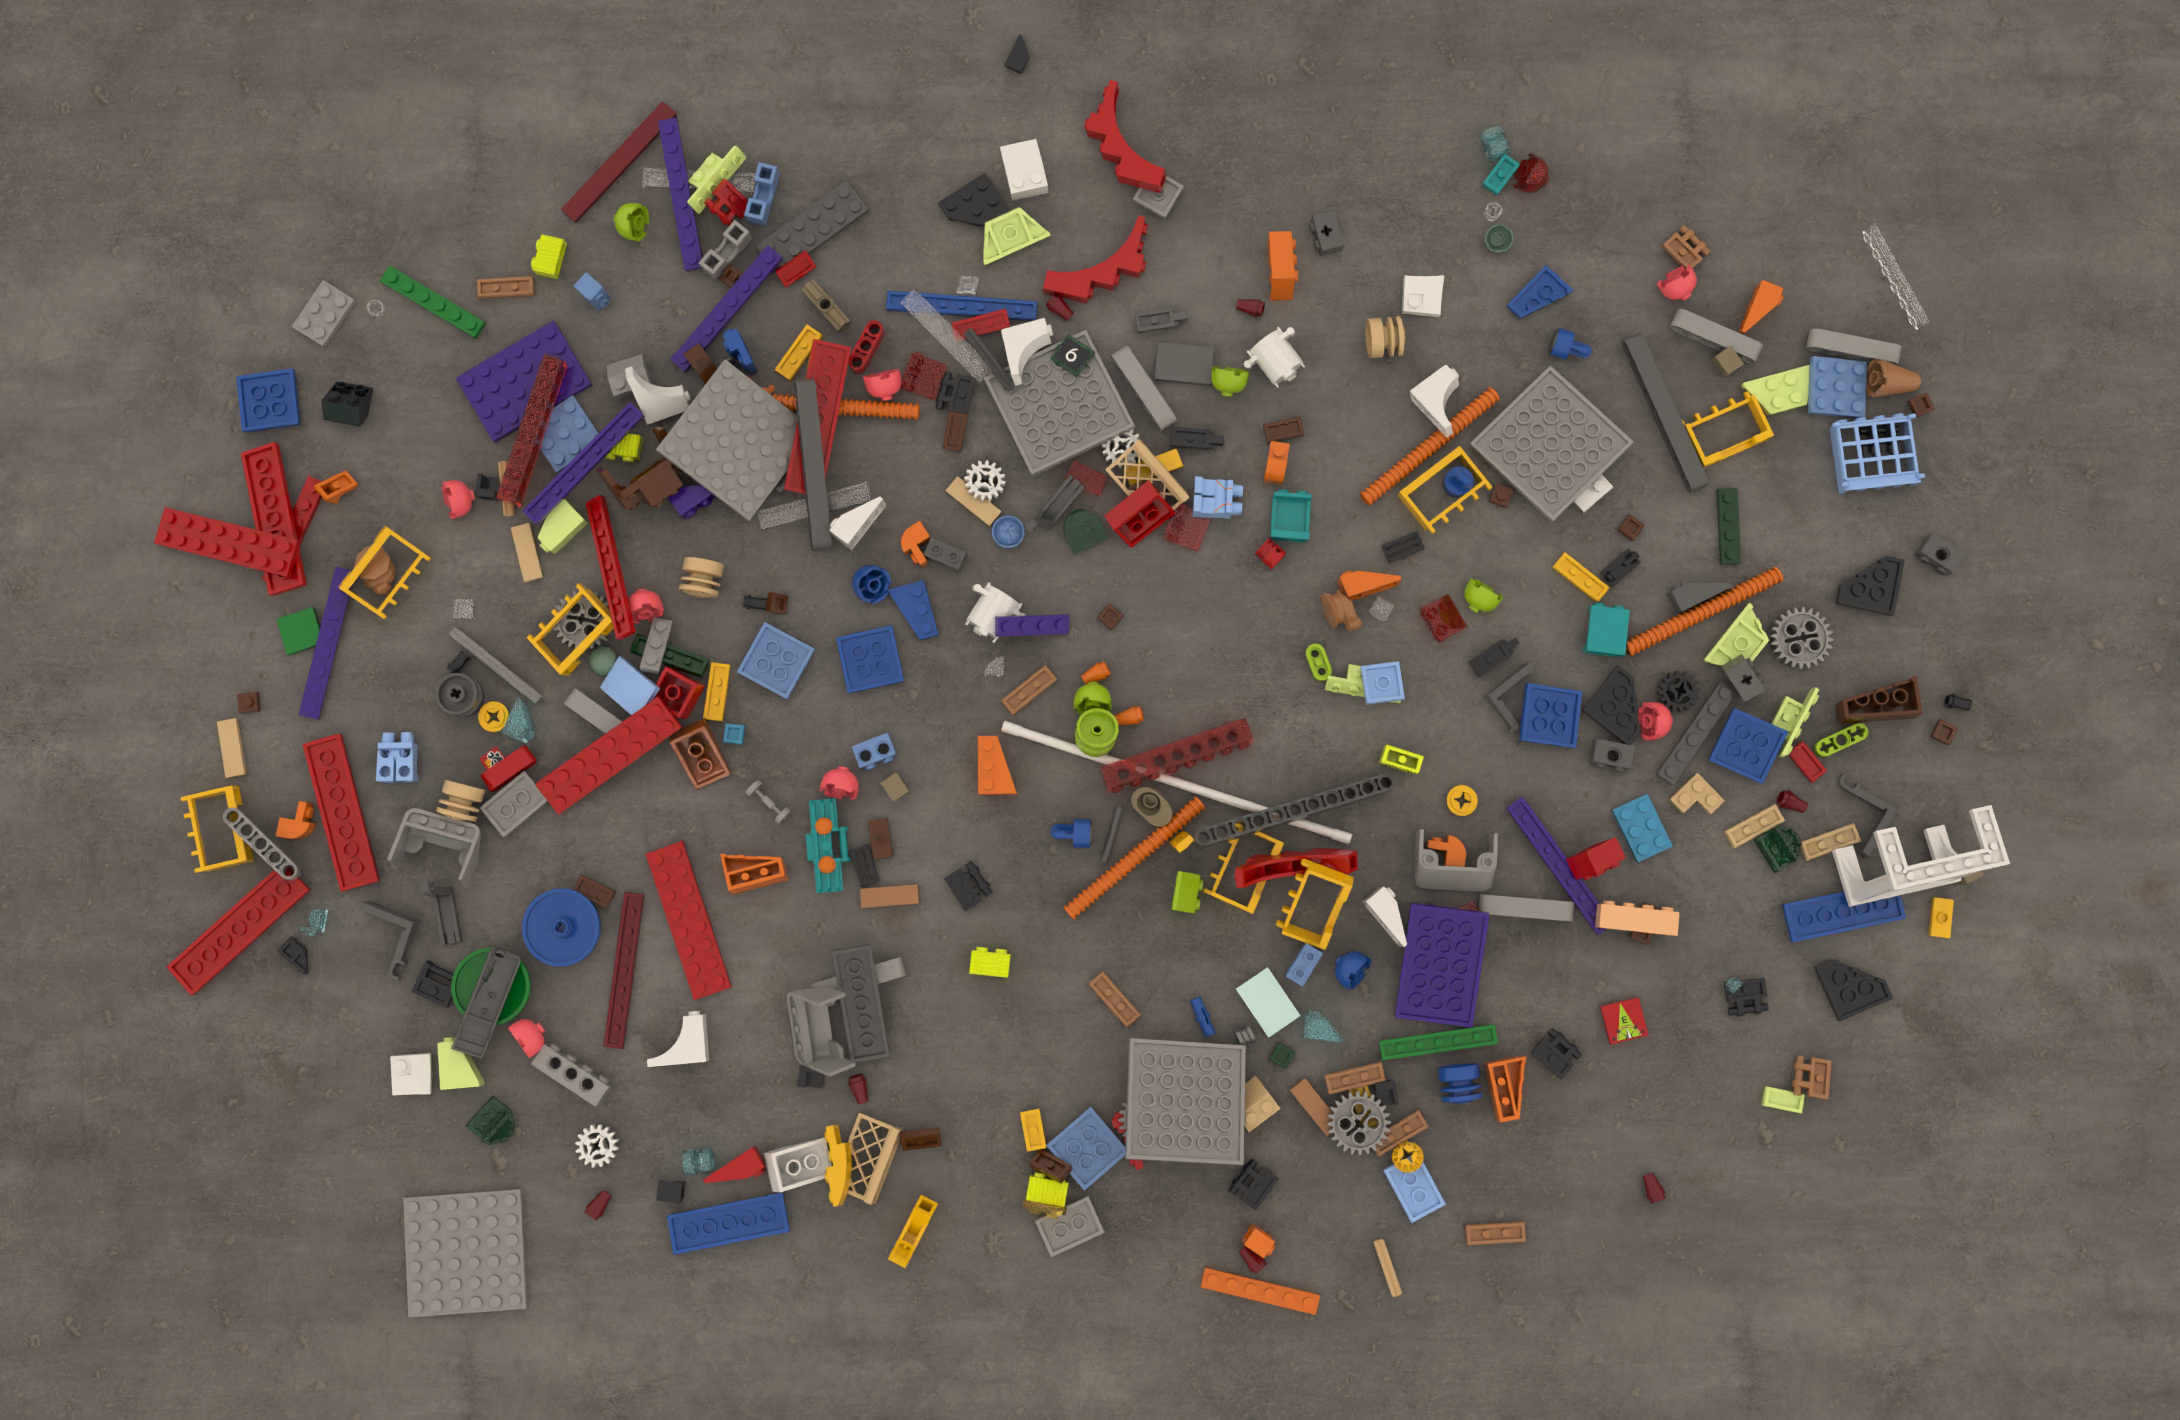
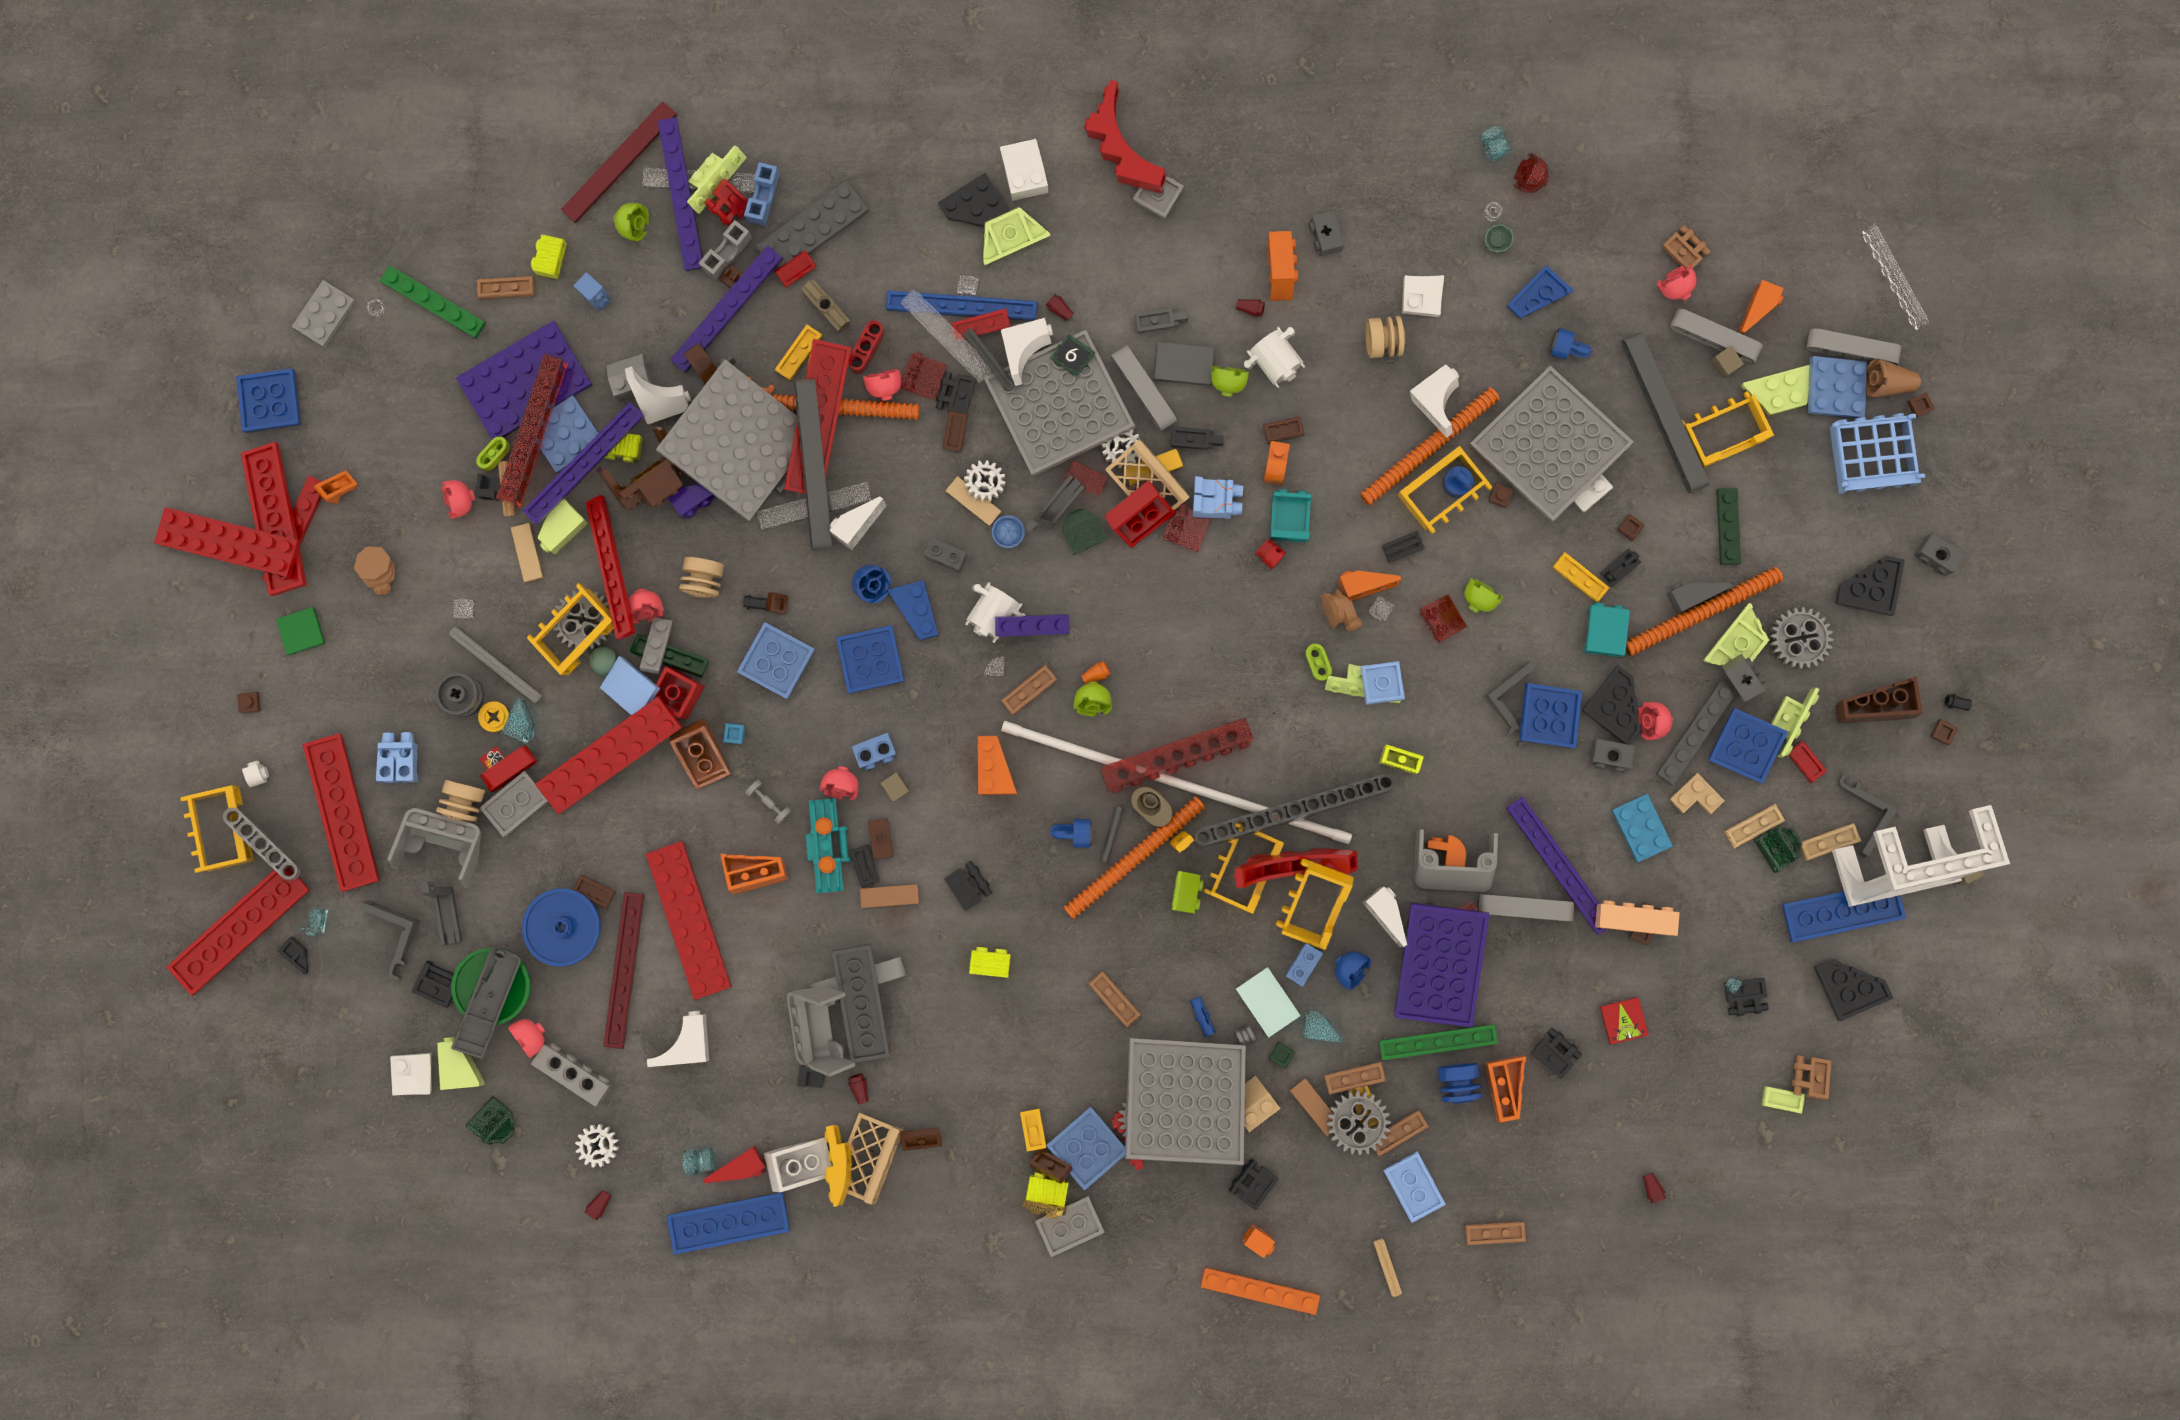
(231, 748): tan tile -> none
(255, 774): none -> white plate
(300, 827): orange brick -> none
(325, 647): dark purple plate -> none
(347, 403): black slope -> none
(378, 542): yellow hinge -> none
(458, 663): black pin -> none
(465, 1253): light grey plate -> none
(493, 453): none -> lime plate
(591, 711): light grey beam -> none
(670, 1191): black panel -> none
(717, 691): yellow tile -> none
(736, 347): blue plate -> none
(911, 541): orange brick -> none
(913, 1231): yellow arch -> none
(1018, 56): black tile -> none
(1096, 732): lime wheel -> none
(1110, 616): reddish brown tile -> none
(1125, 261): red arch -> none
(1130, 716): orange cone -> none
(1252, 1259): dark red cone -> none
(1386, 1092): black panel -> none
(1405, 1165): yellow gear -> none
(1469, 795): yellow gear -> none
(1492, 656): black hinge -> none
(1500, 174): teal plate -> none
(1596, 859): red brick -> none
(1675, 699): black gear -> none
(1790, 801): dark red cone -> none
(1831, 750): lime beam -> none
(1886, 448): black plate -> none
(1941, 917): yellow plate -> none

